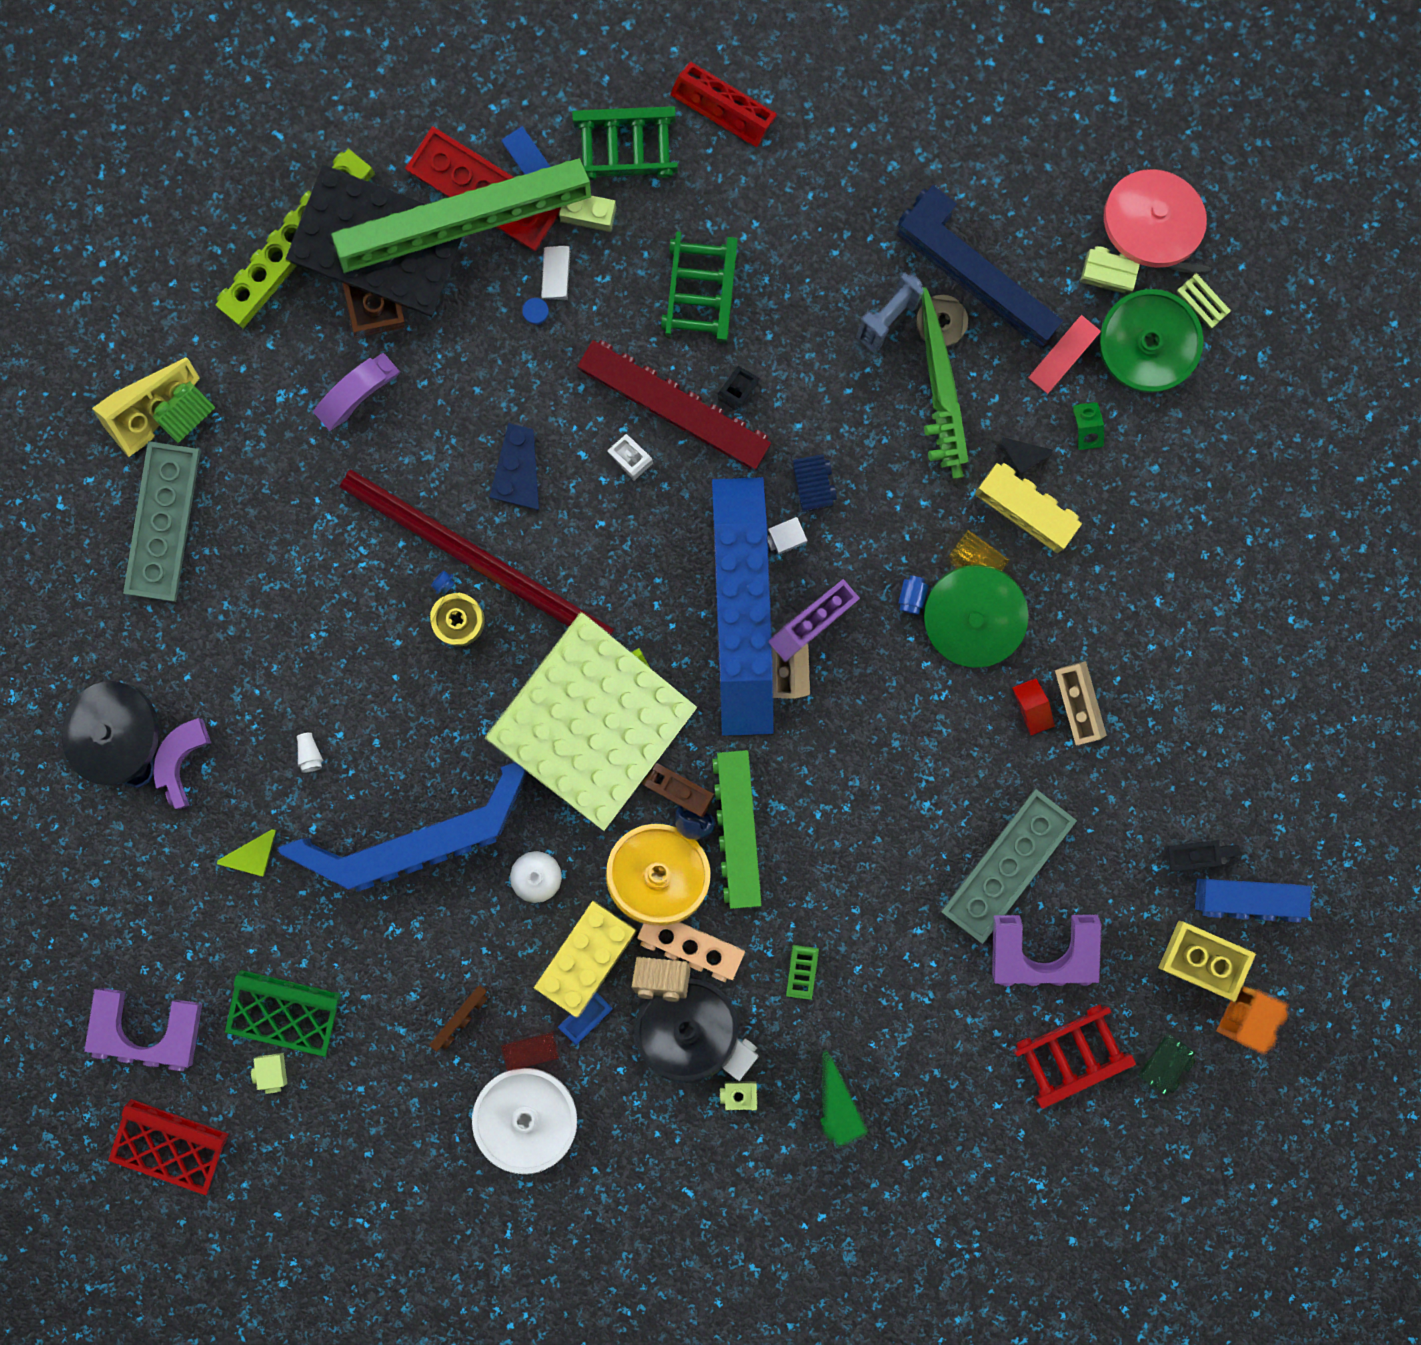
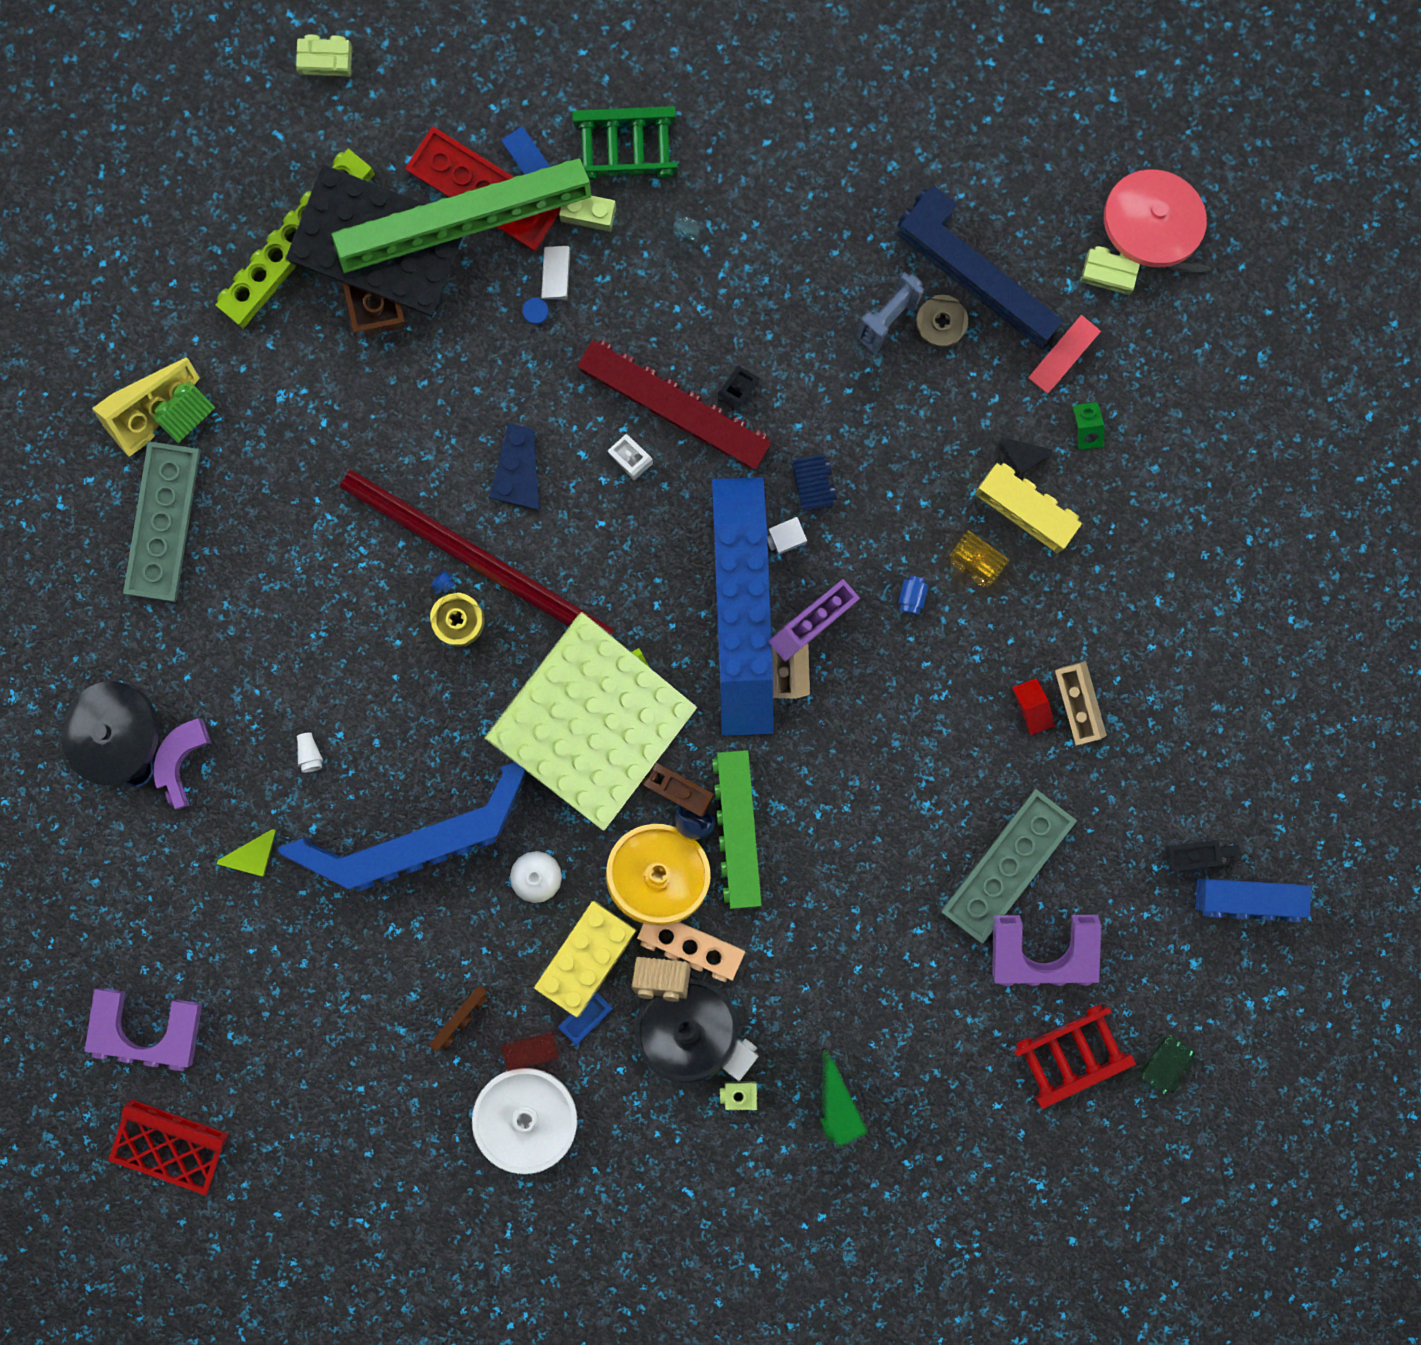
(269, 1072): yellowish green brick -> none
(286, 991): green fence -> none
(324, 56): none -> yellowish green brick
(353, 389): medium lavender arch -> none
(687, 227): none -> clear light blue plate
(720, 302): green fence -> none
(721, 105): red fence -> none
(804, 950): bright green slope -> none
(945, 400): bright green piece -> none
(976, 616): green dish -> none
(1151, 341): green dish -> none
(1207, 960): light yellow brick -> none
(1210, 294): yellowish green tile -> none
(1253, 1019): orange brick -> none

